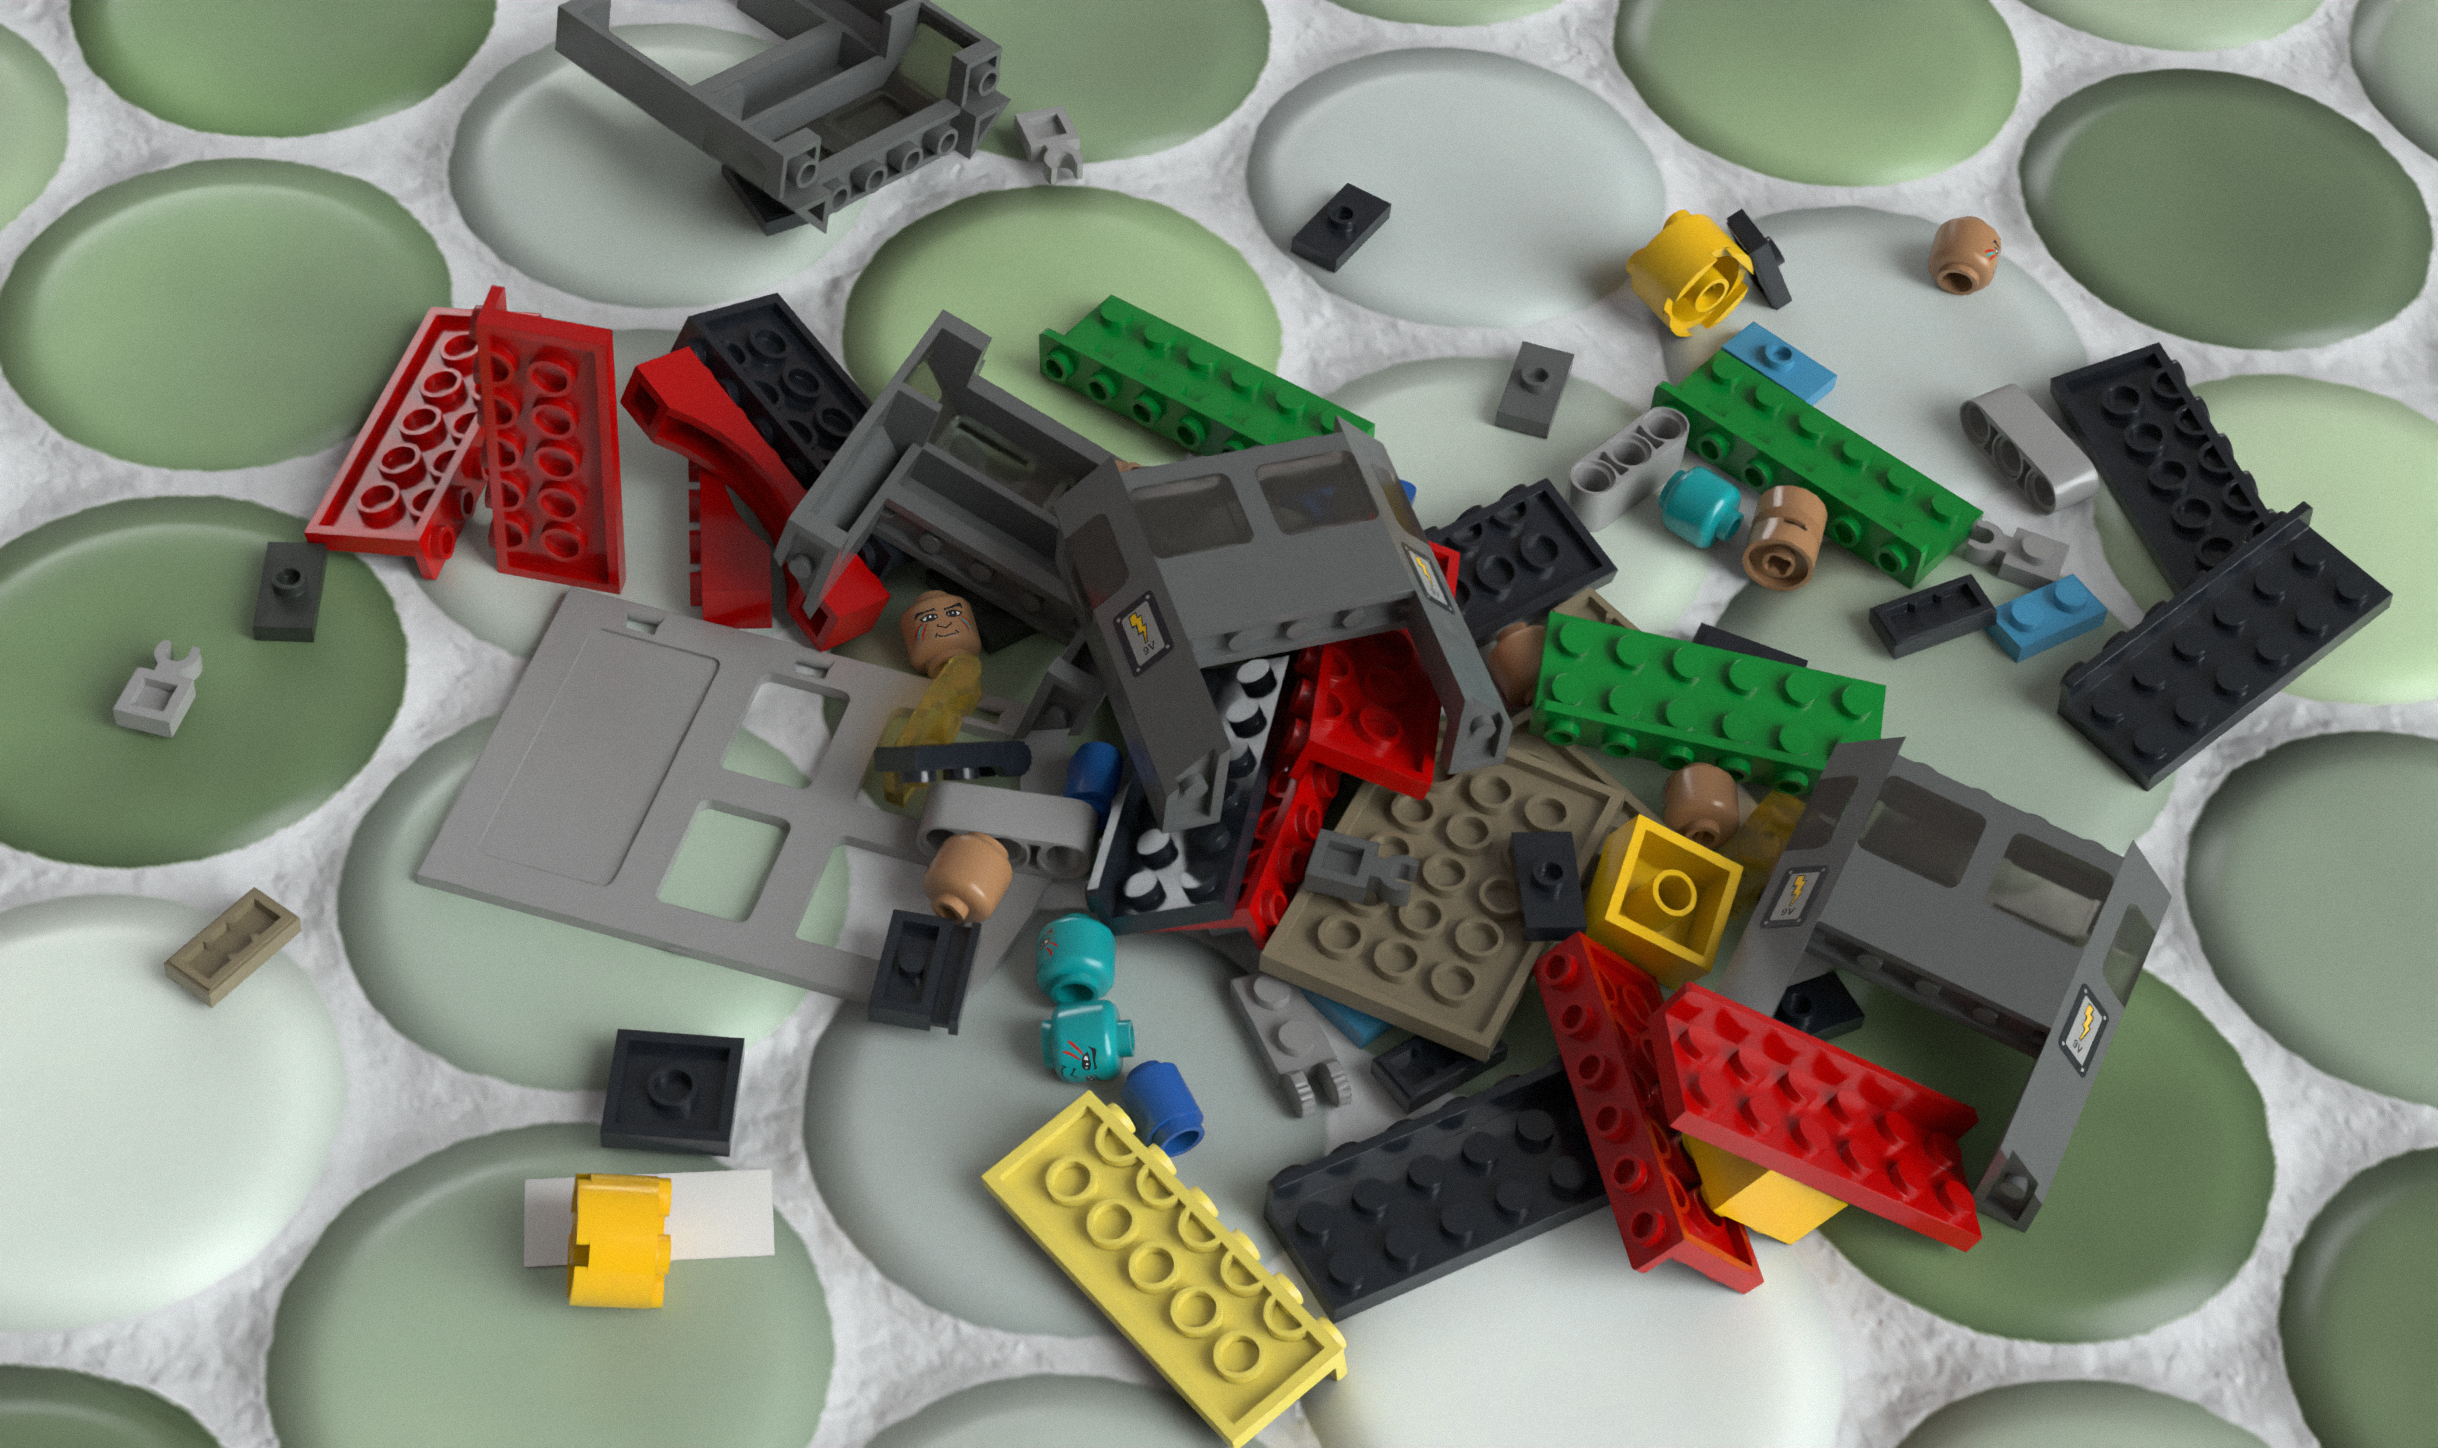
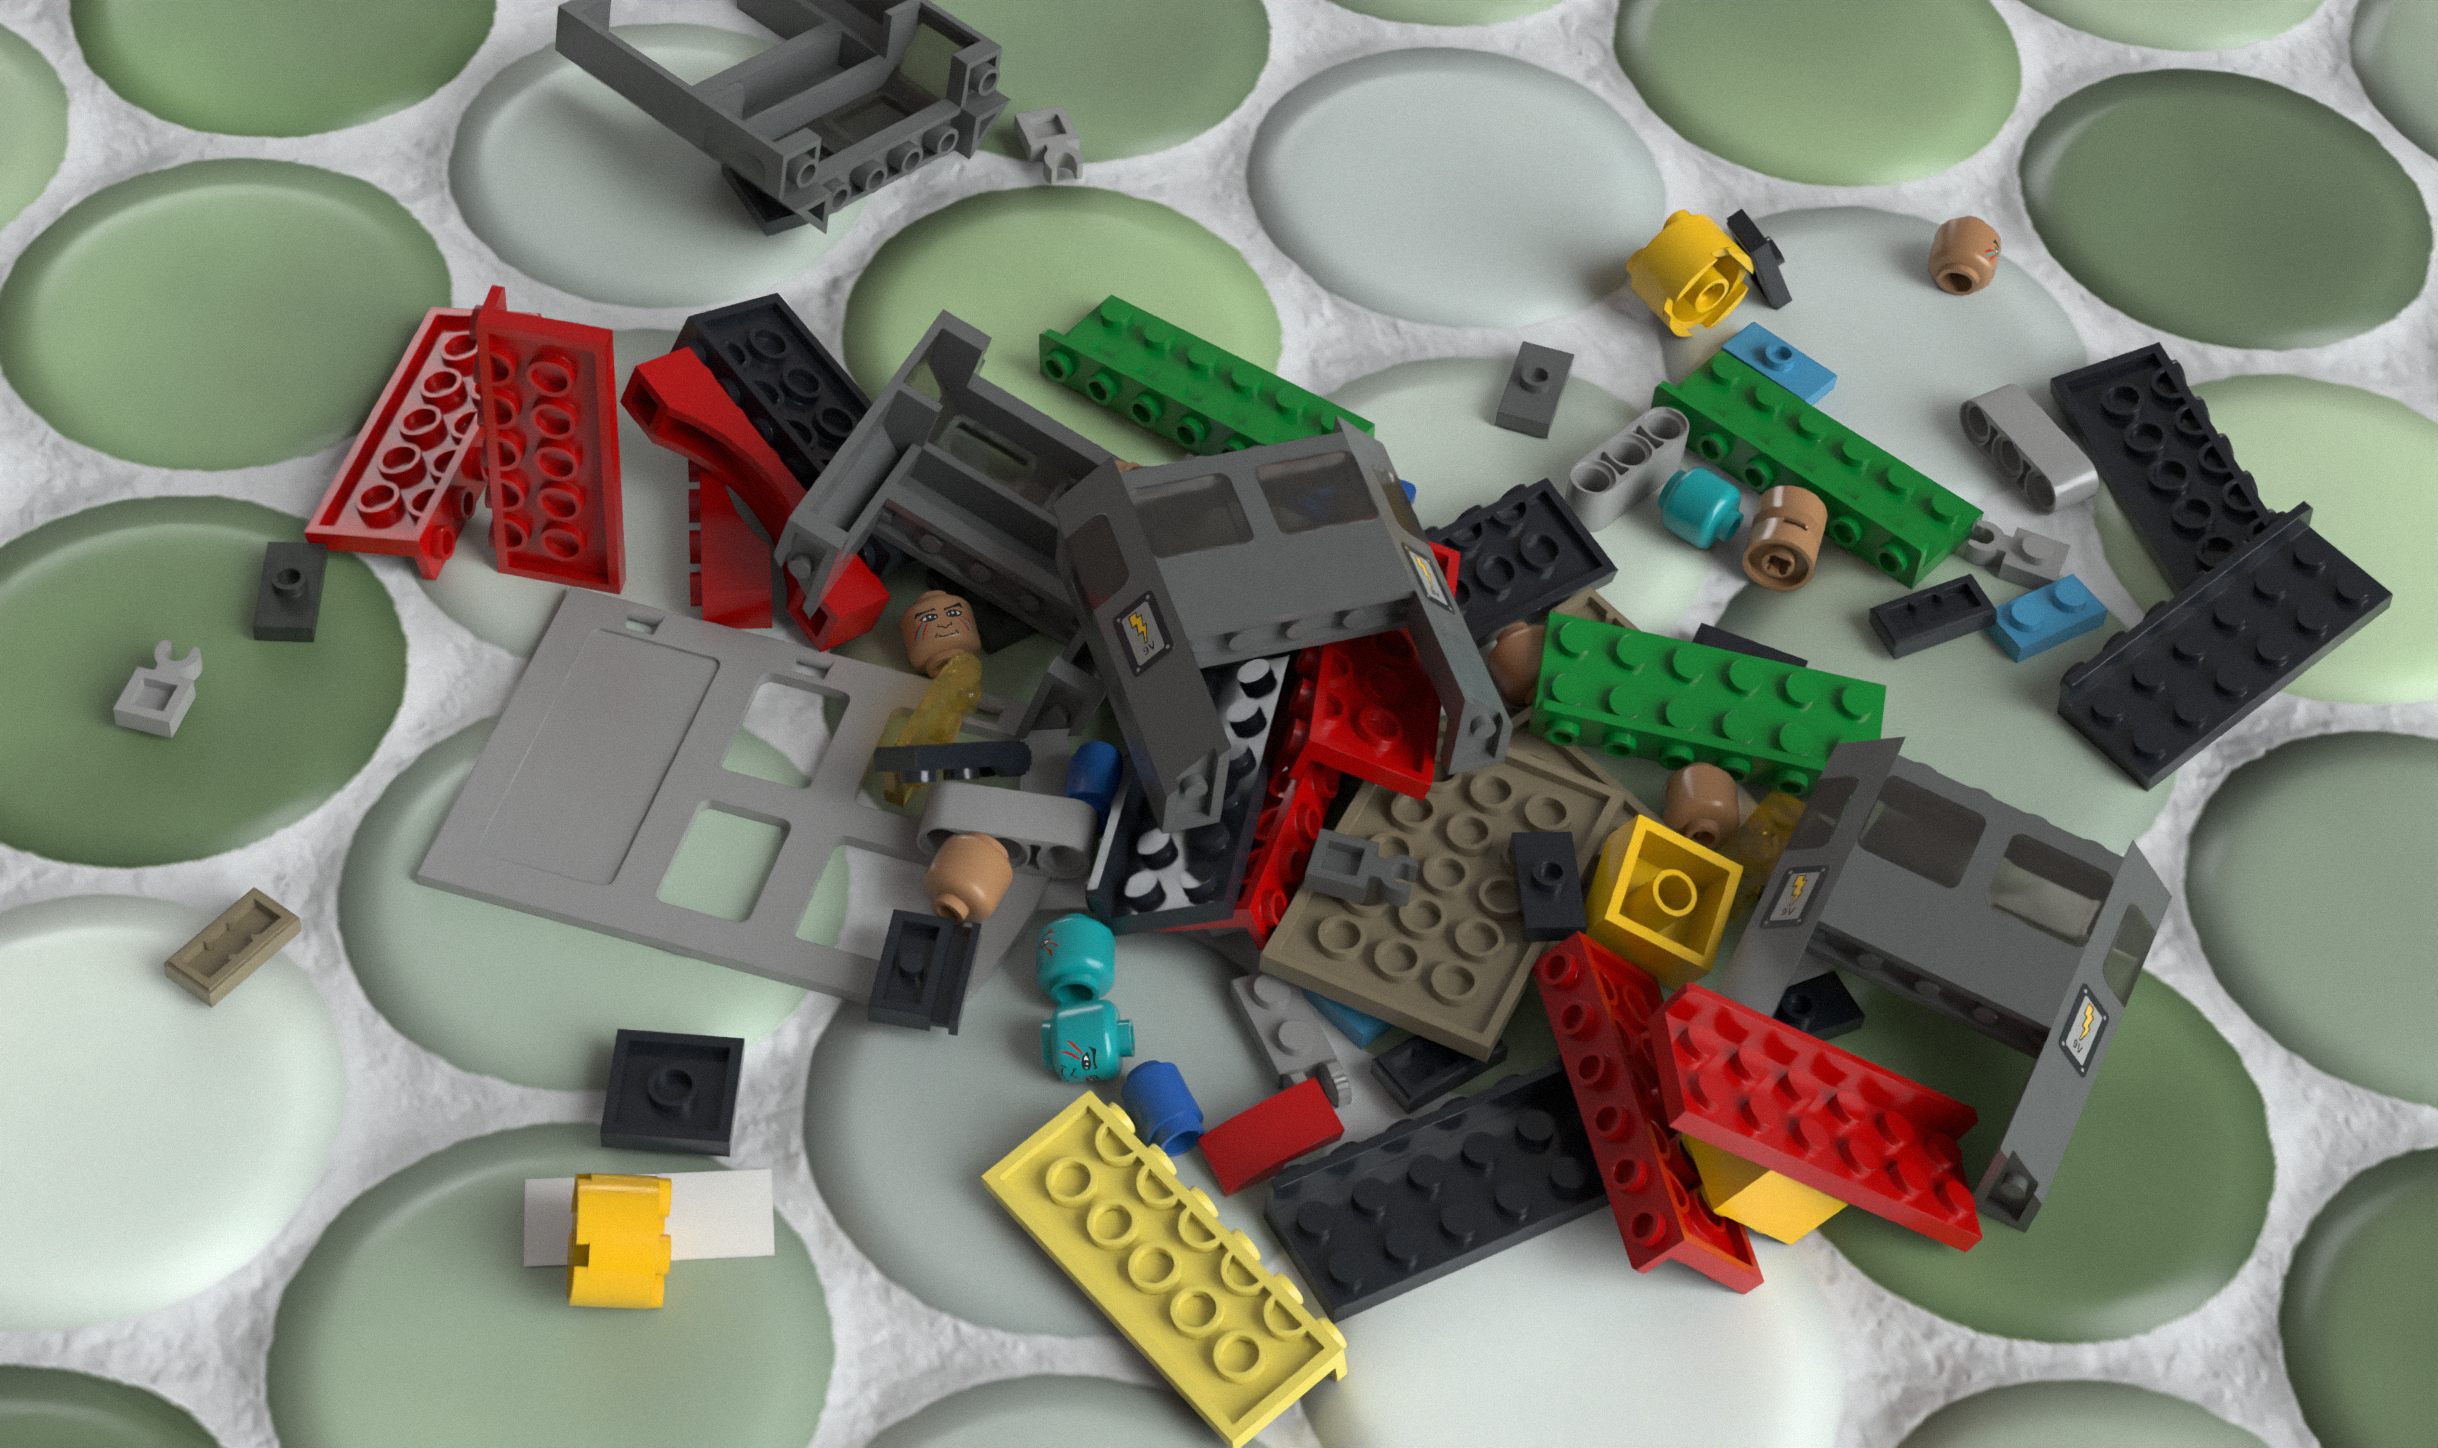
(1269, 1135): none -> red slope
(1341, 227): black plate -> none

